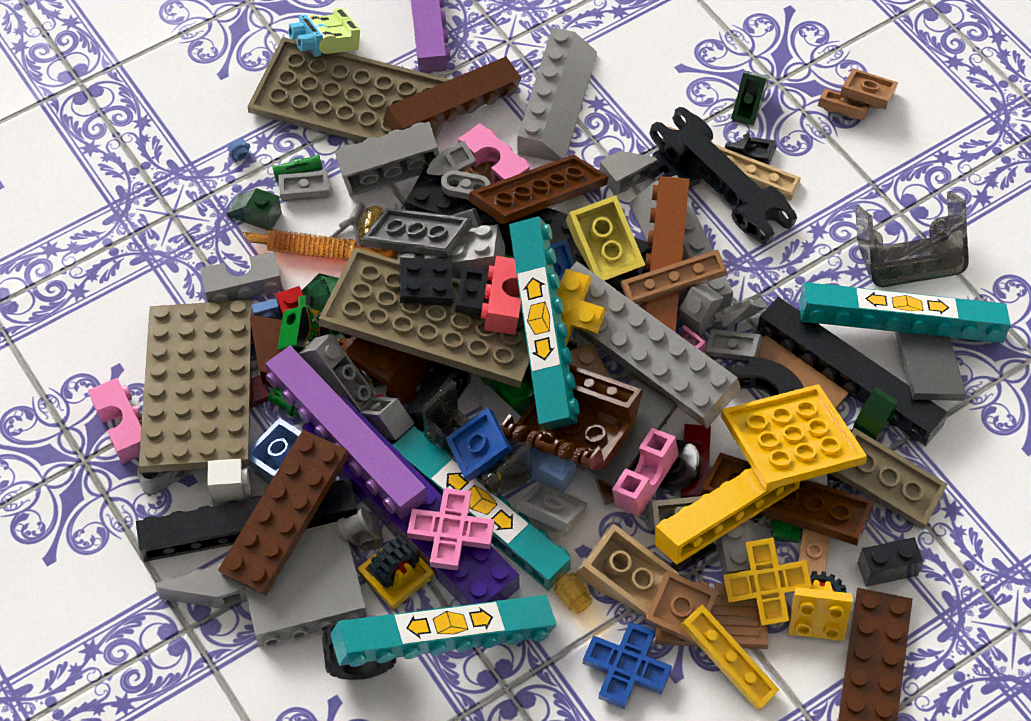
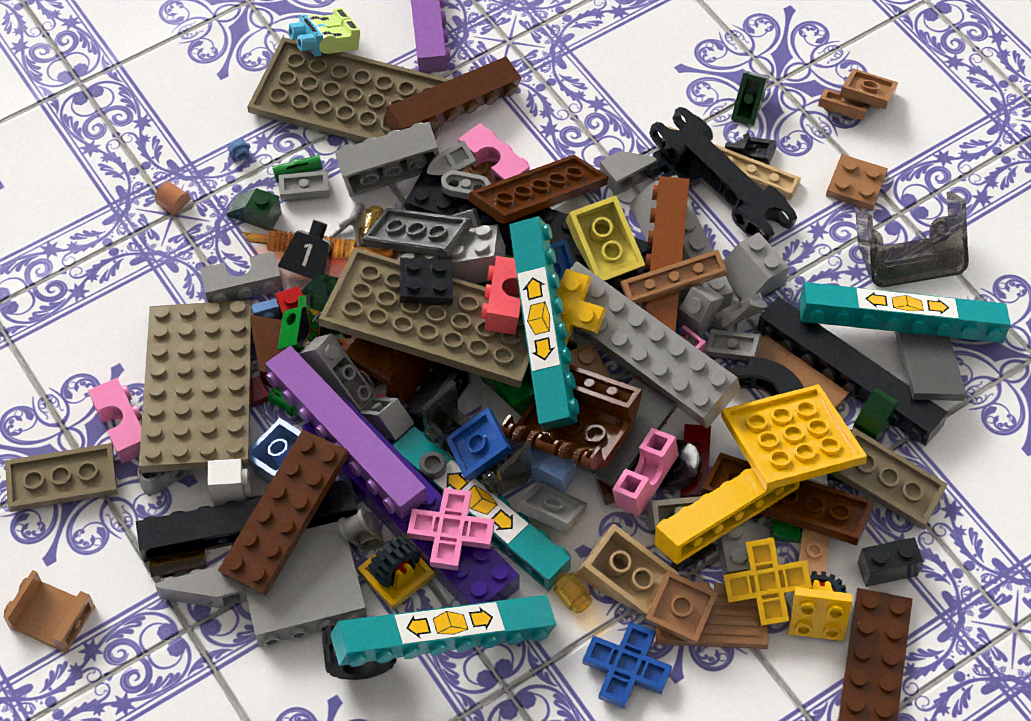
(48, 612): none -> medium nougat panel
(60, 477): none -> dark tan plate
(169, 564): none -> dark brown plate
(171, 197): none -> nougat brick
(309, 252): none -> black torso
(432, 465): none -> dark grey tile
(471, 291): black plate -> none
(556, 96): light grey slope -> none
(729, 657): yellow plate -> none
(755, 268): none -> light grey slope
(856, 182): none -> medium nougat plate

